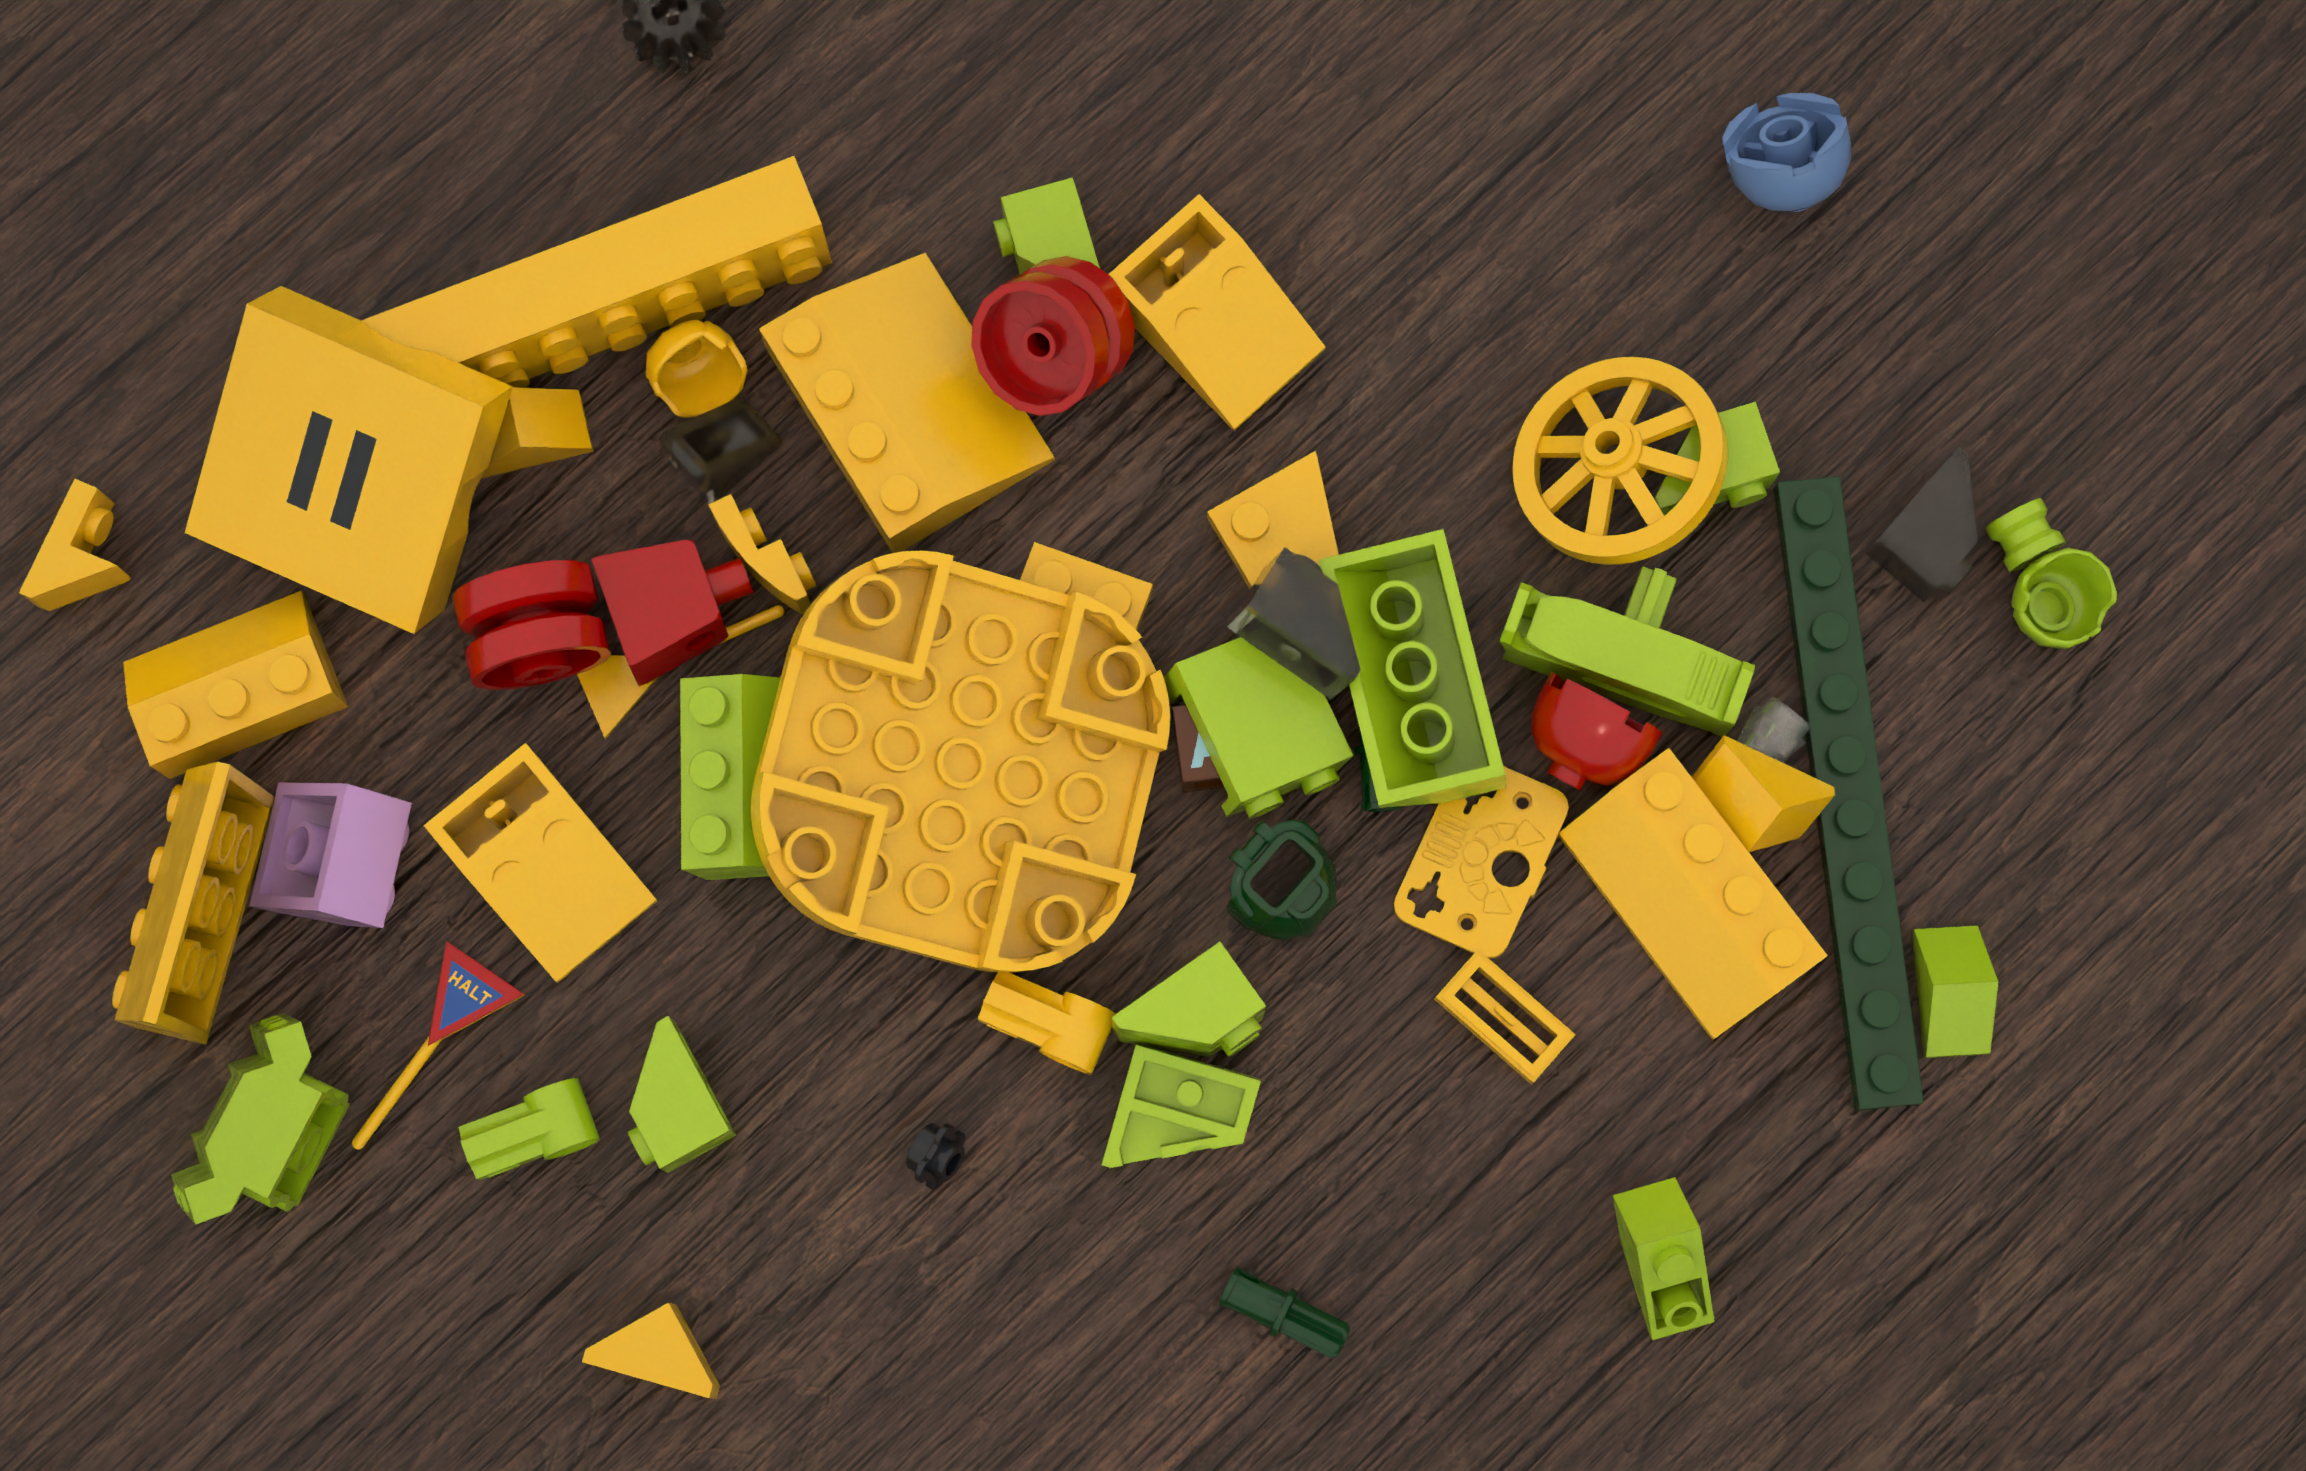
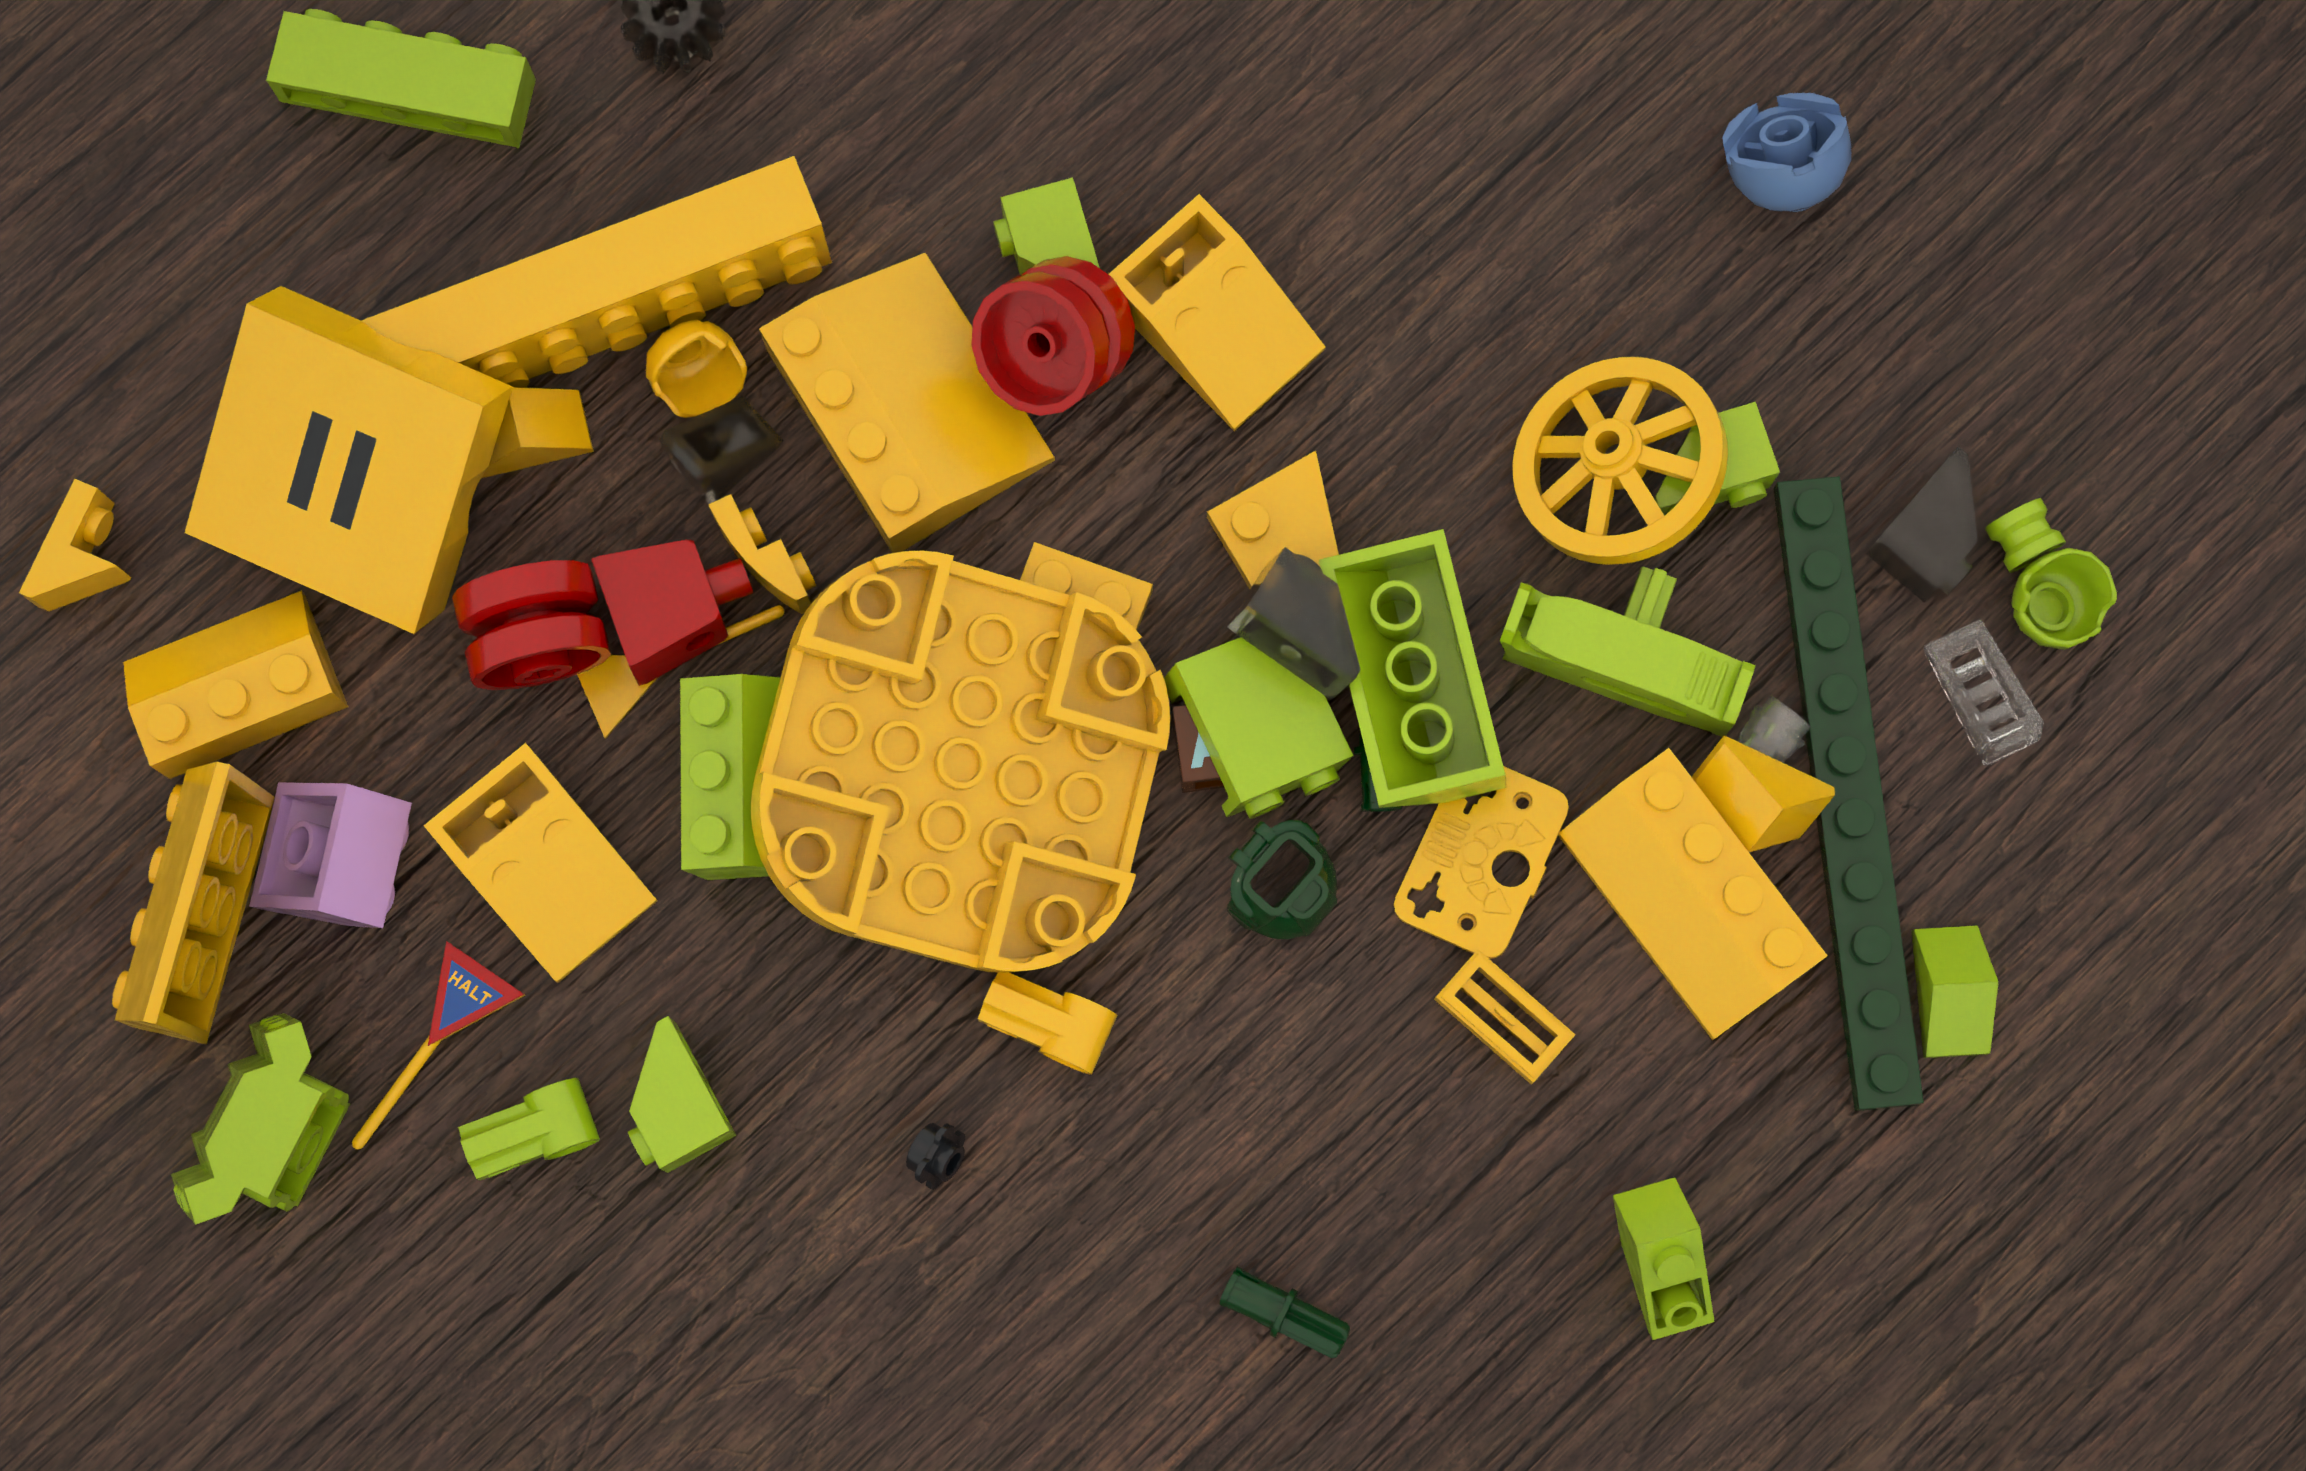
(401, 77): none -> lime brick
(658, 1351): yellow slope -> none
(1178, 1108): lime wing -> none
(1196, 1009): lime slope -> none
(1588, 735): red cylinder -> none
(2008, 739): none -> clear slope

